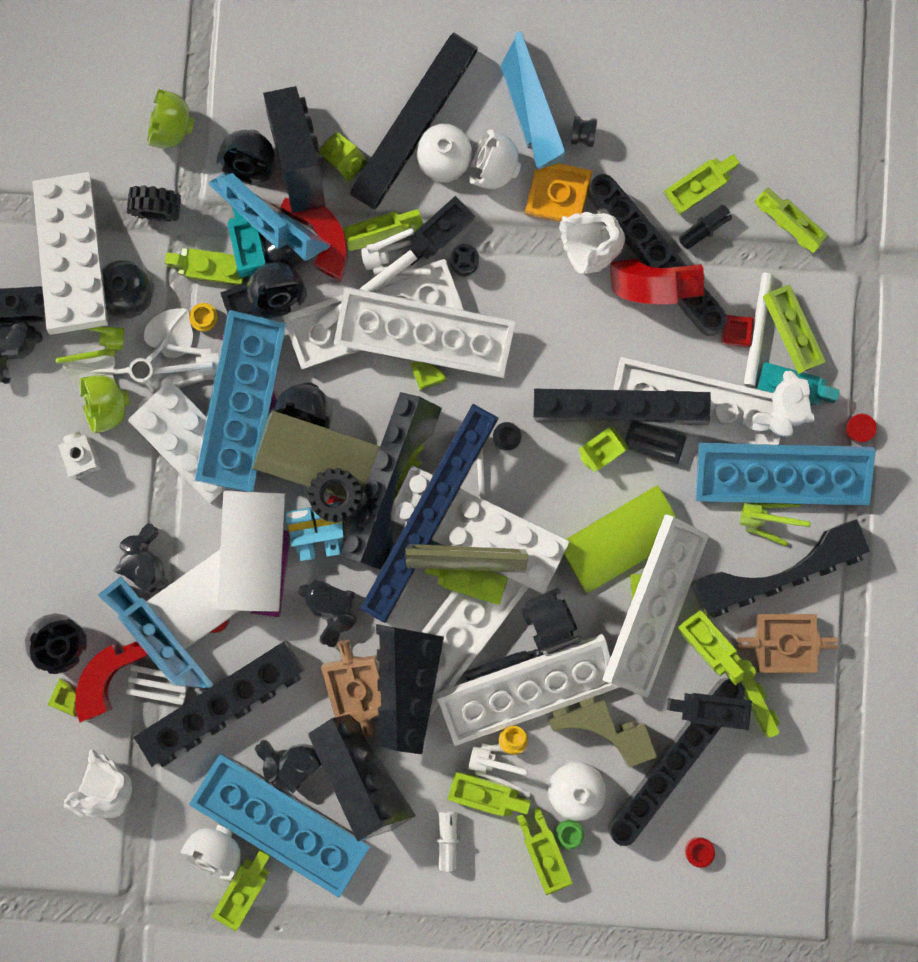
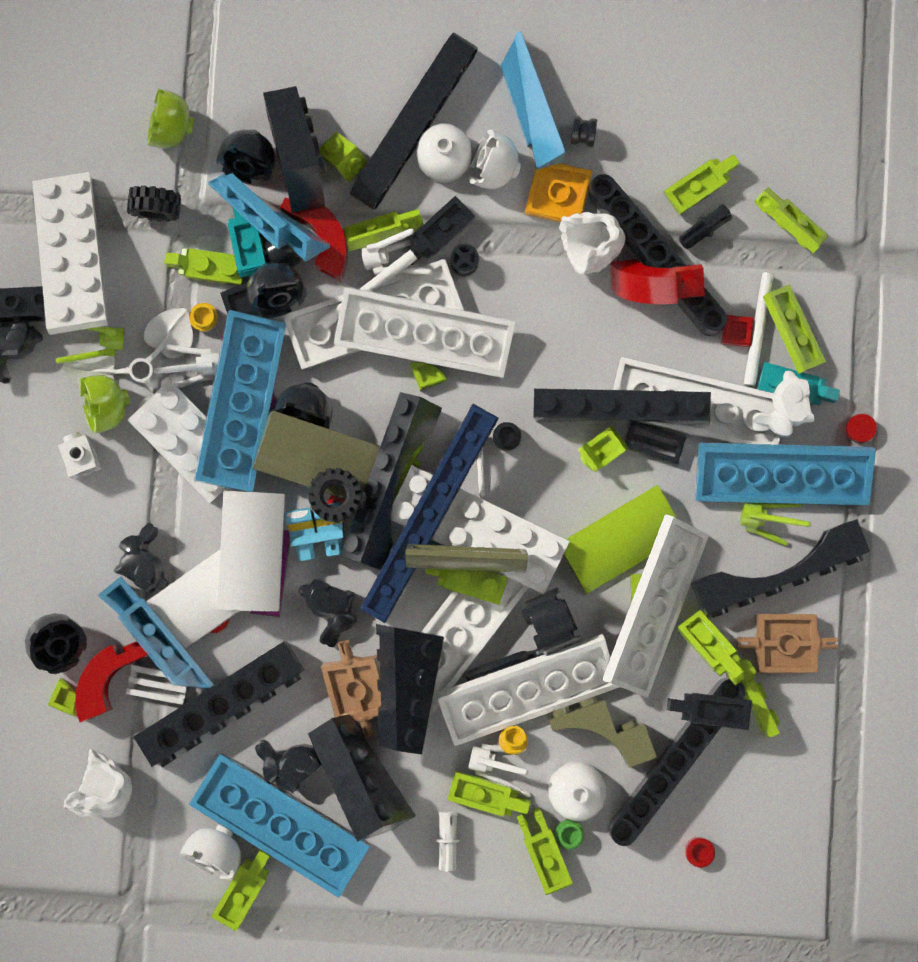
(127, 288): black cylinder -> none

